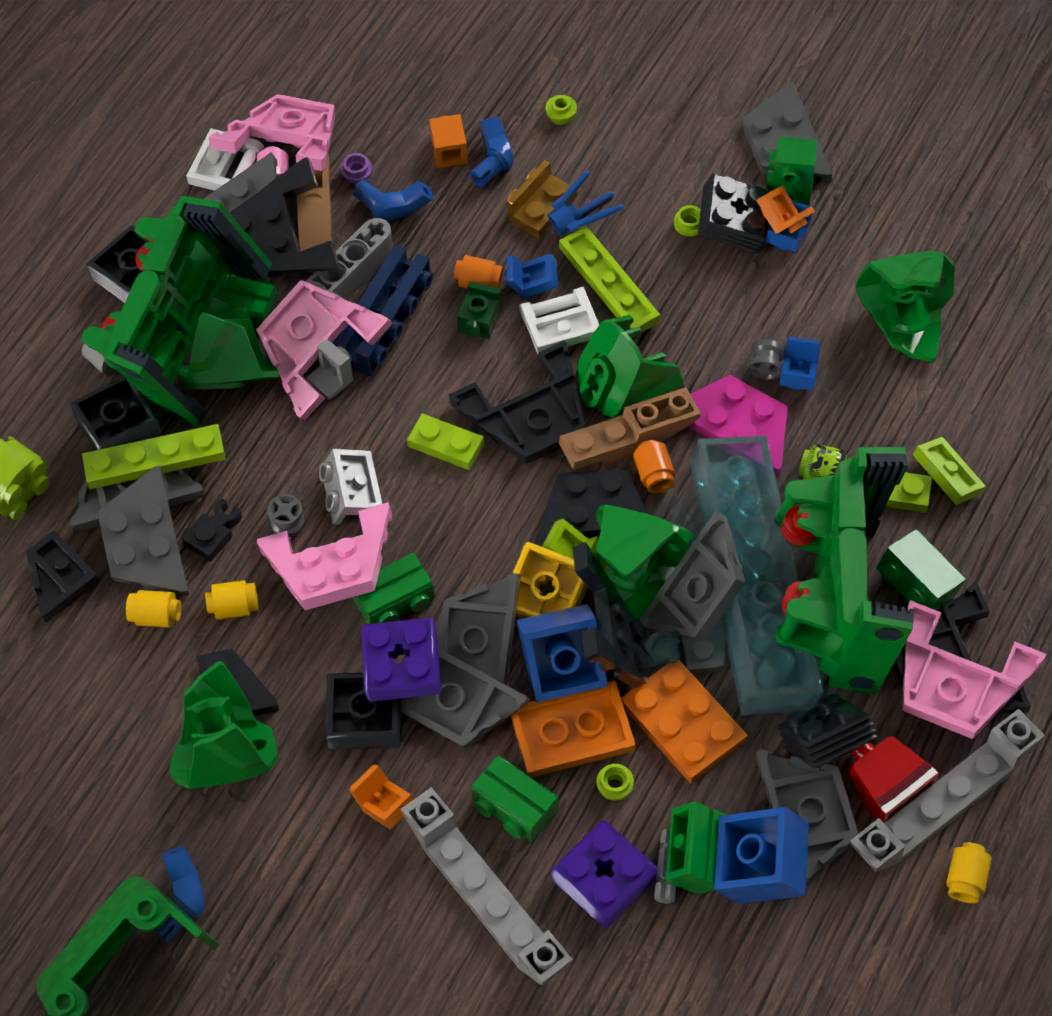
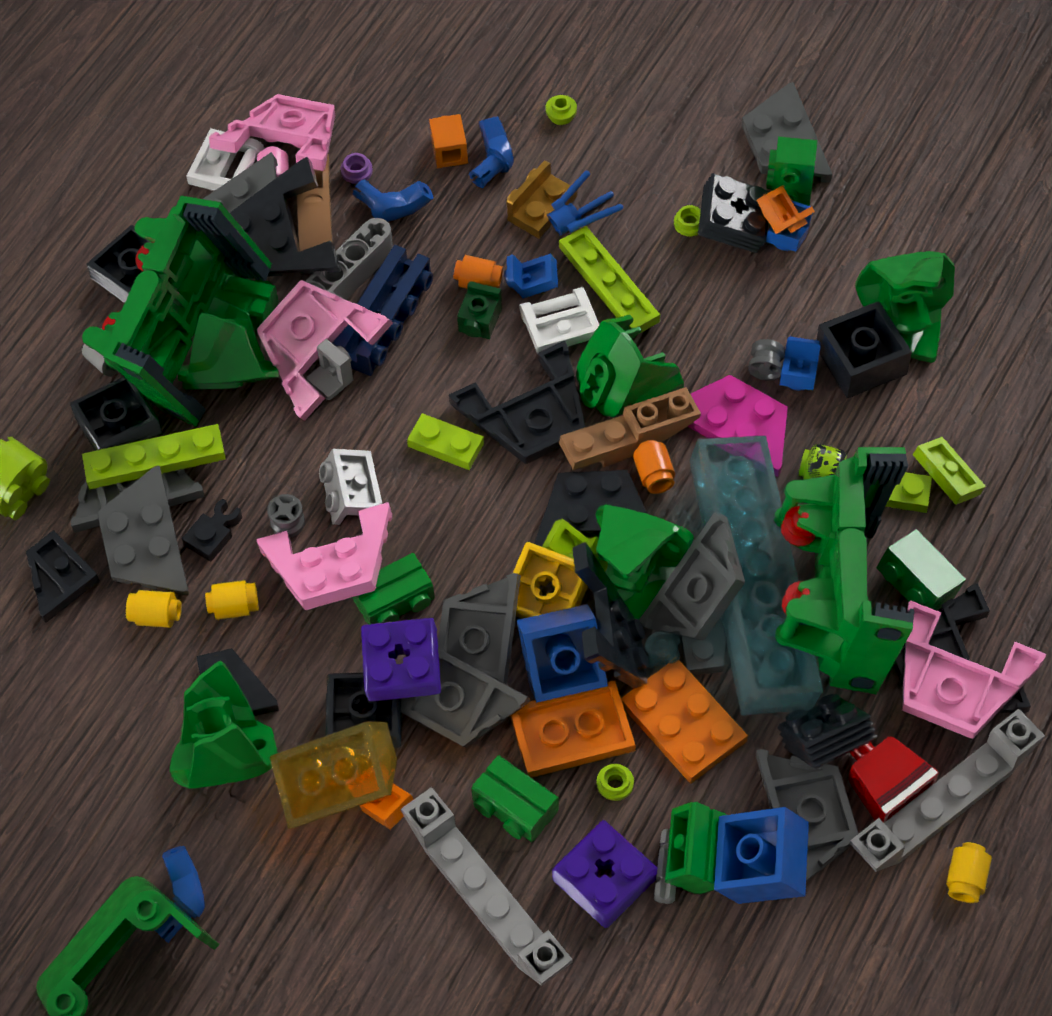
(335, 772): none -> clear yellow slope
(863, 349): none -> black brick

